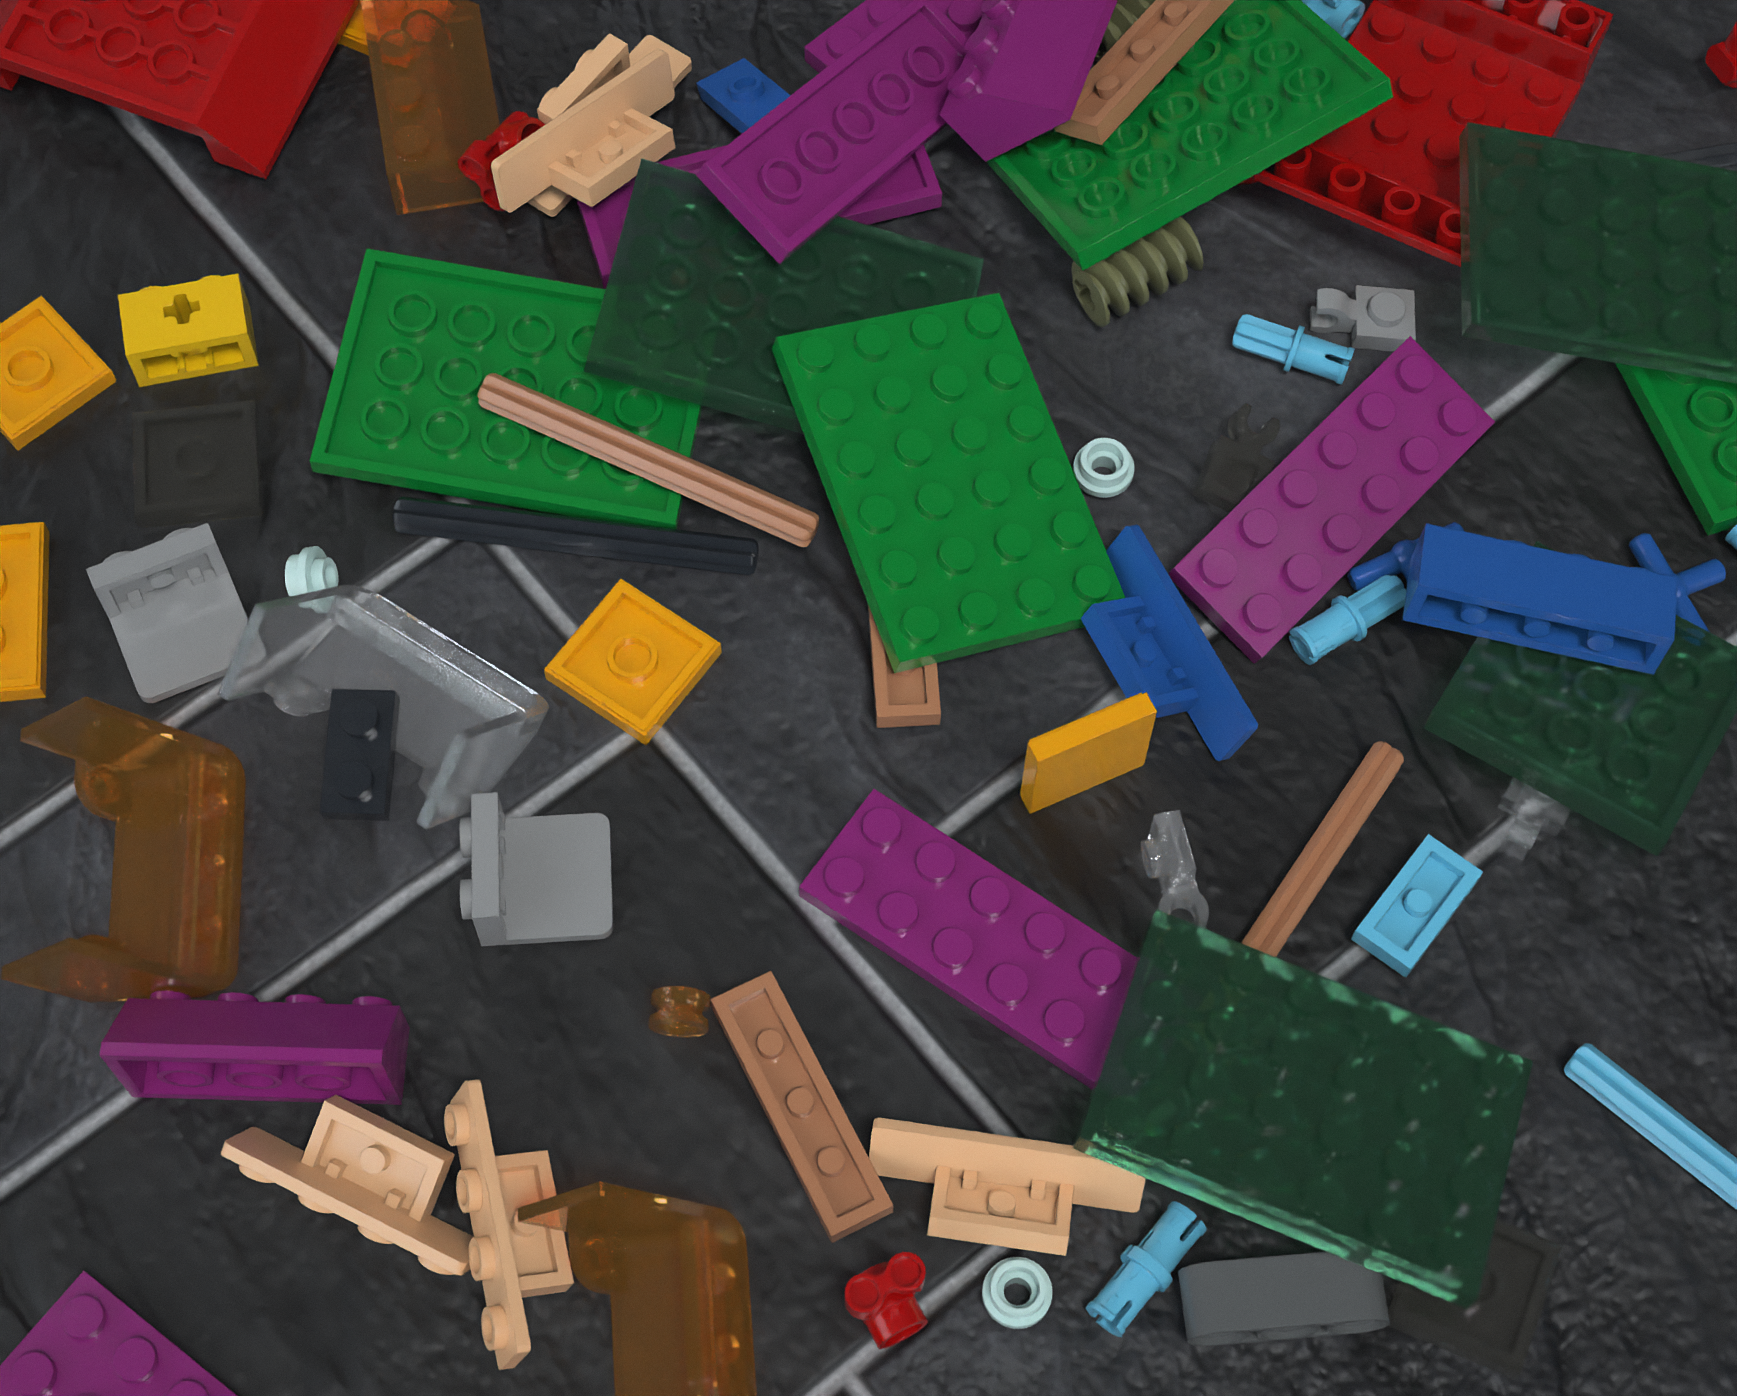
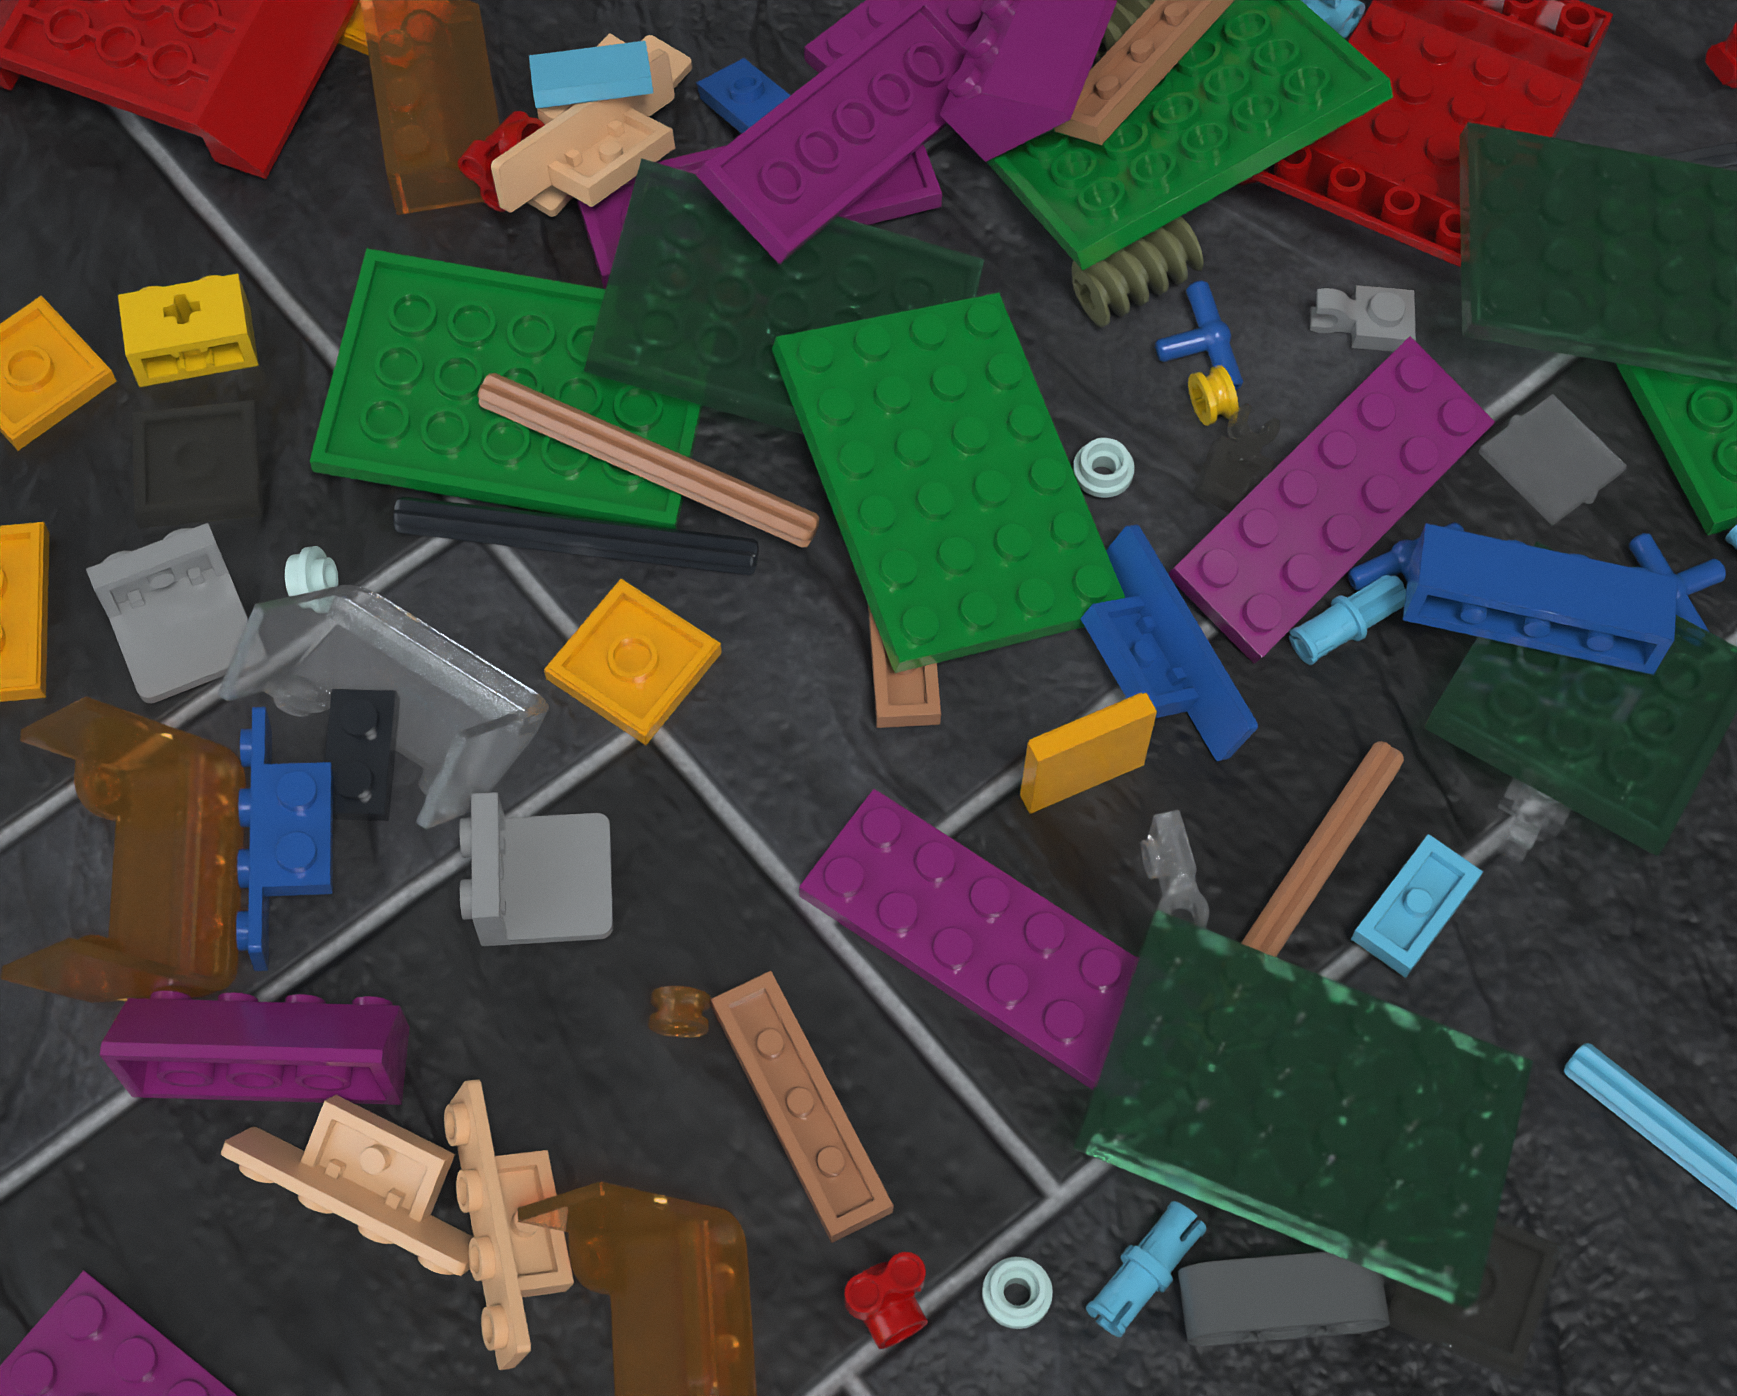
(289, 834): none -> blue bracket
(590, 74): none -> medium azure tile
(1000, 1185): light nougat bracket -> none
(1211, 335): none -> blue piece
(1212, 394): none -> yellow bush
(1292, 348): medium azure axle -> none
(1552, 459): none -> clear piece

